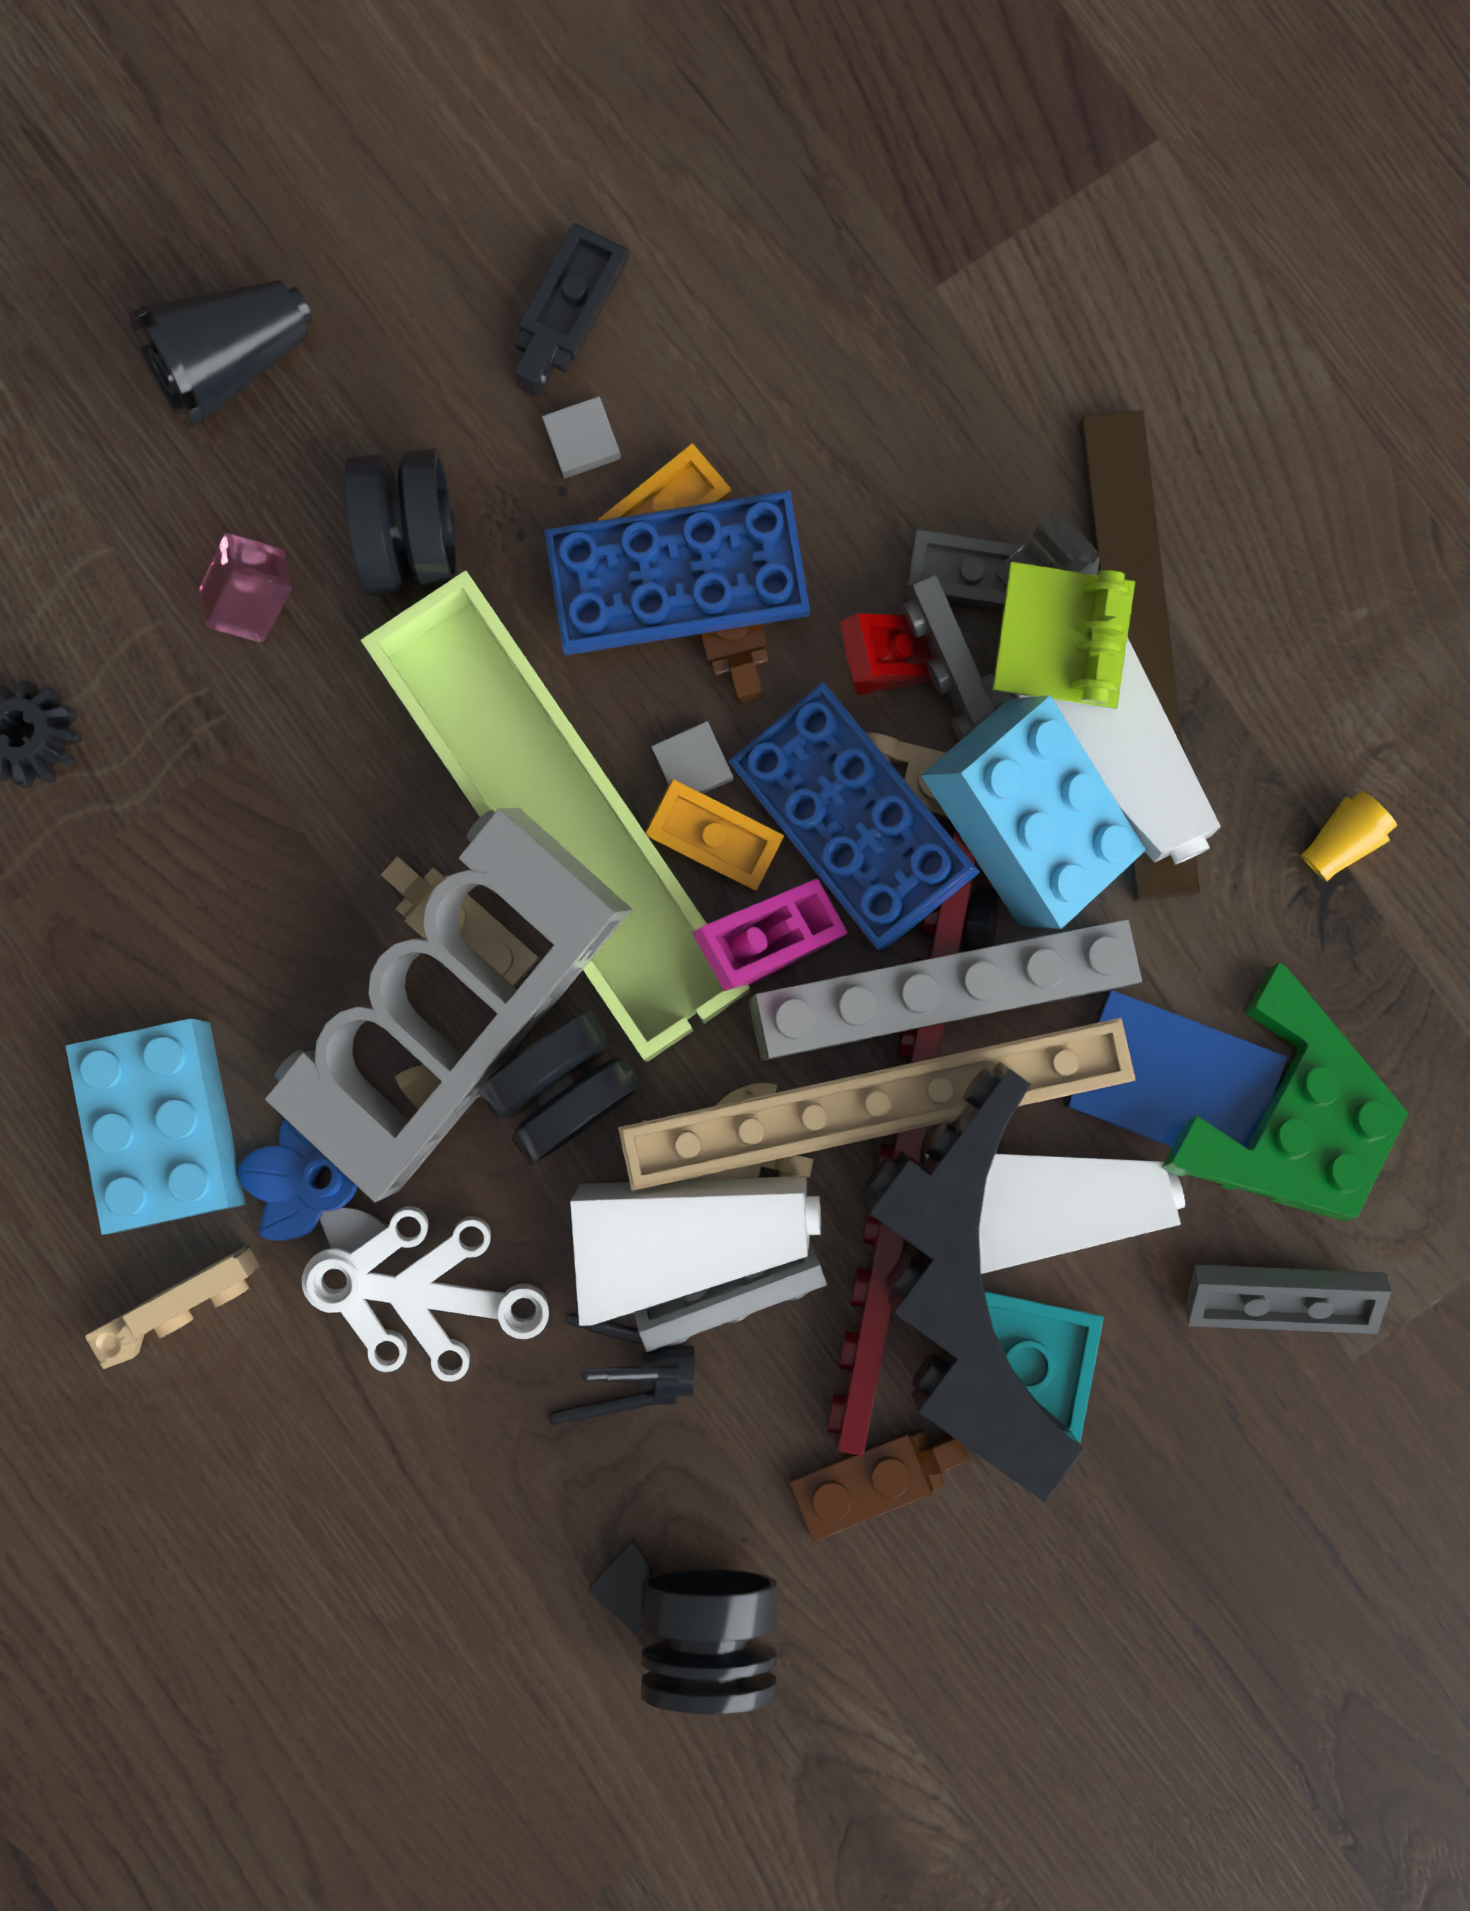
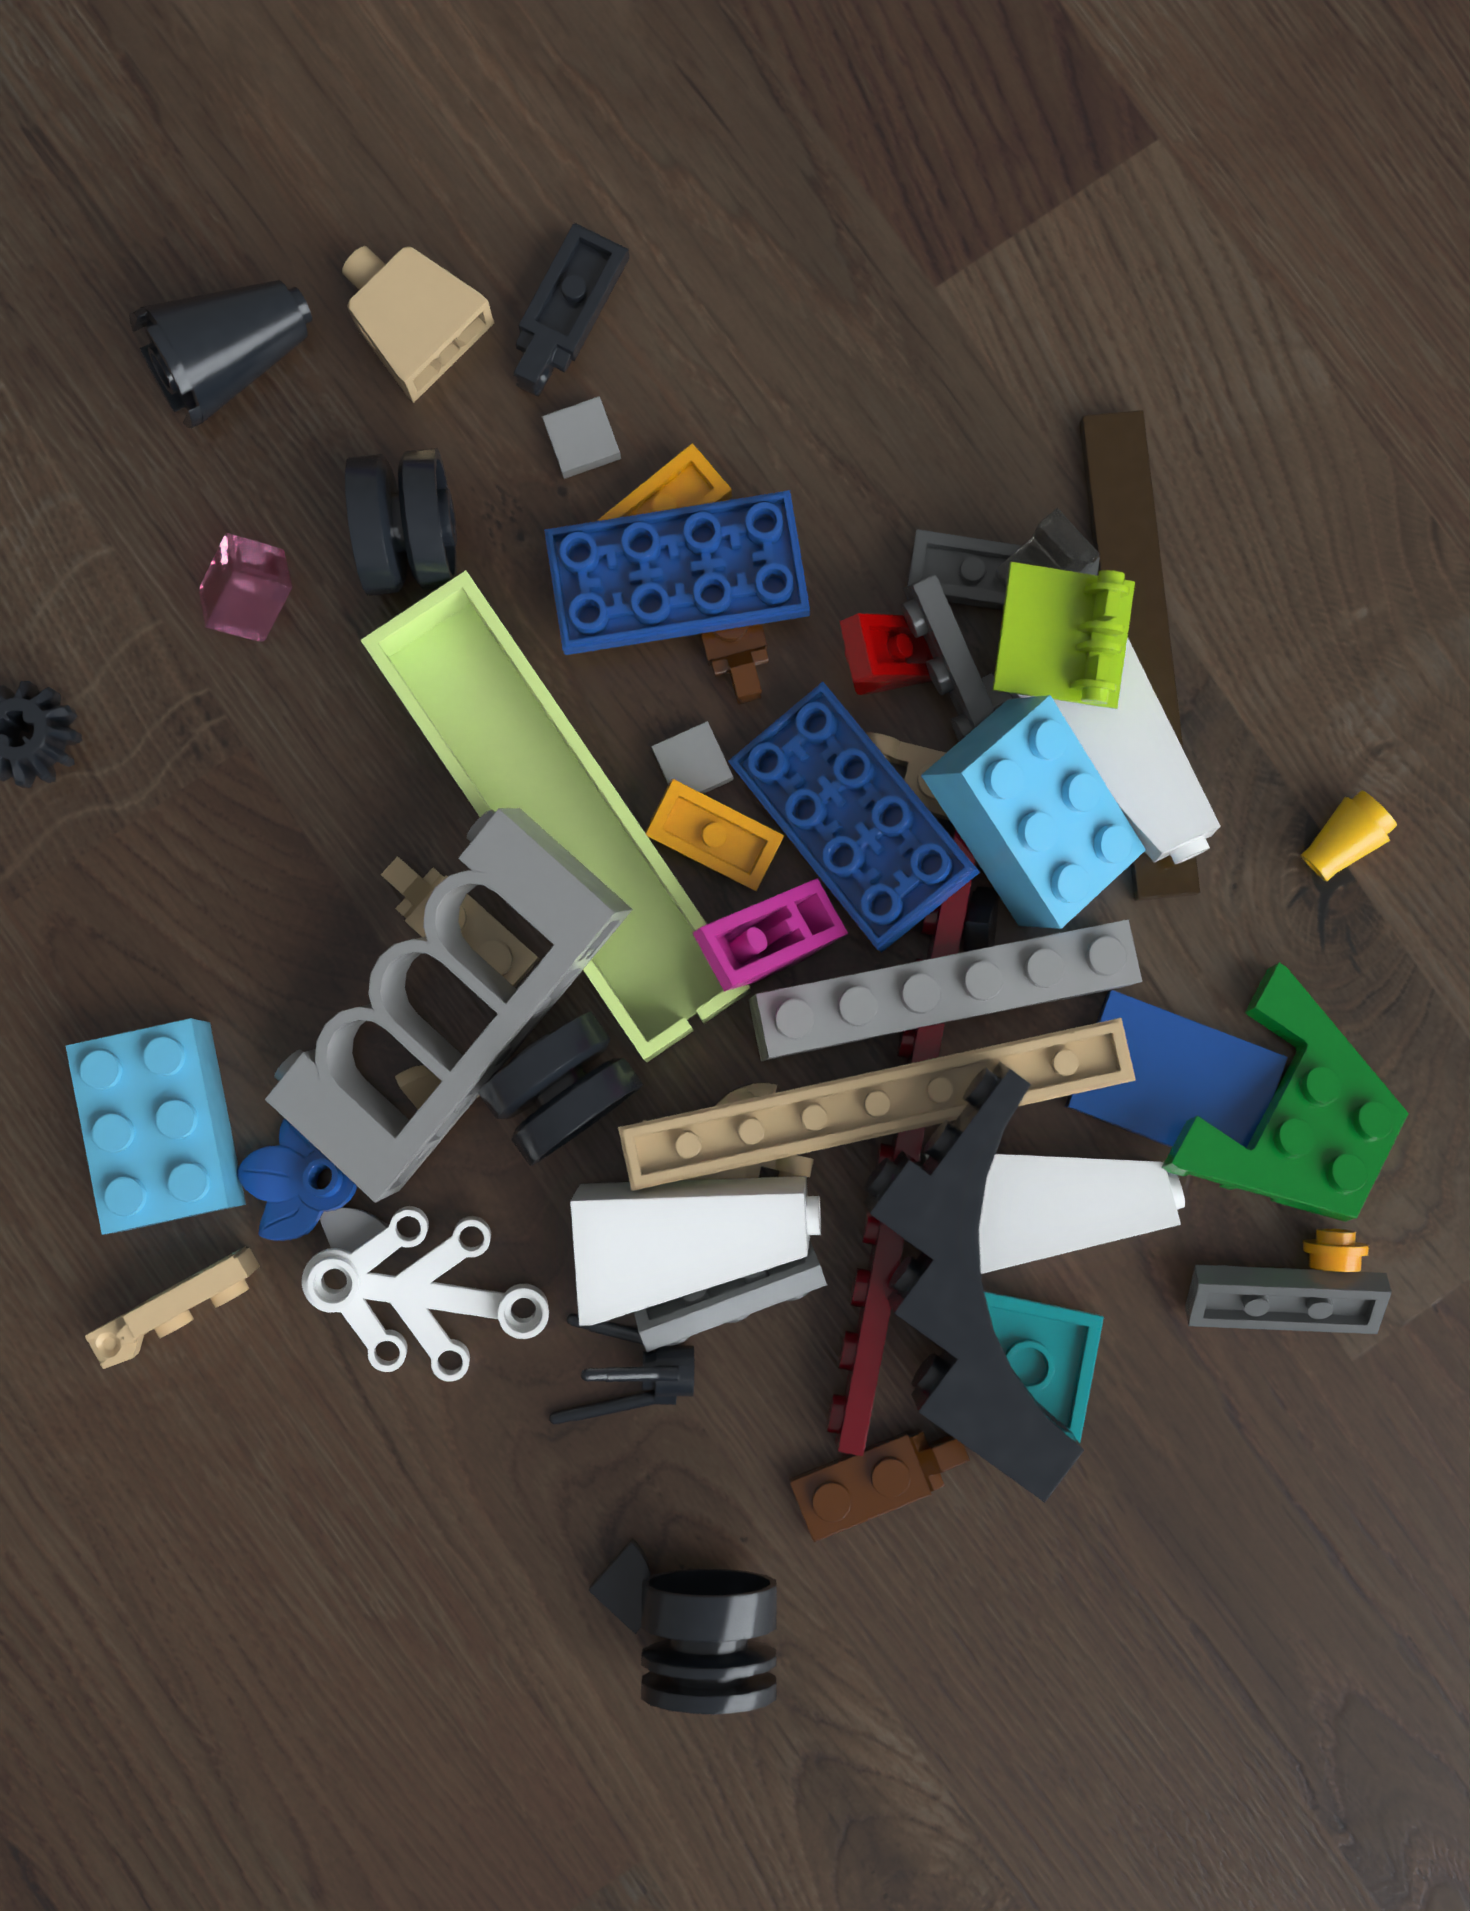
(414, 315): none -> tan torso
(1335, 1250): none -> light orange plate

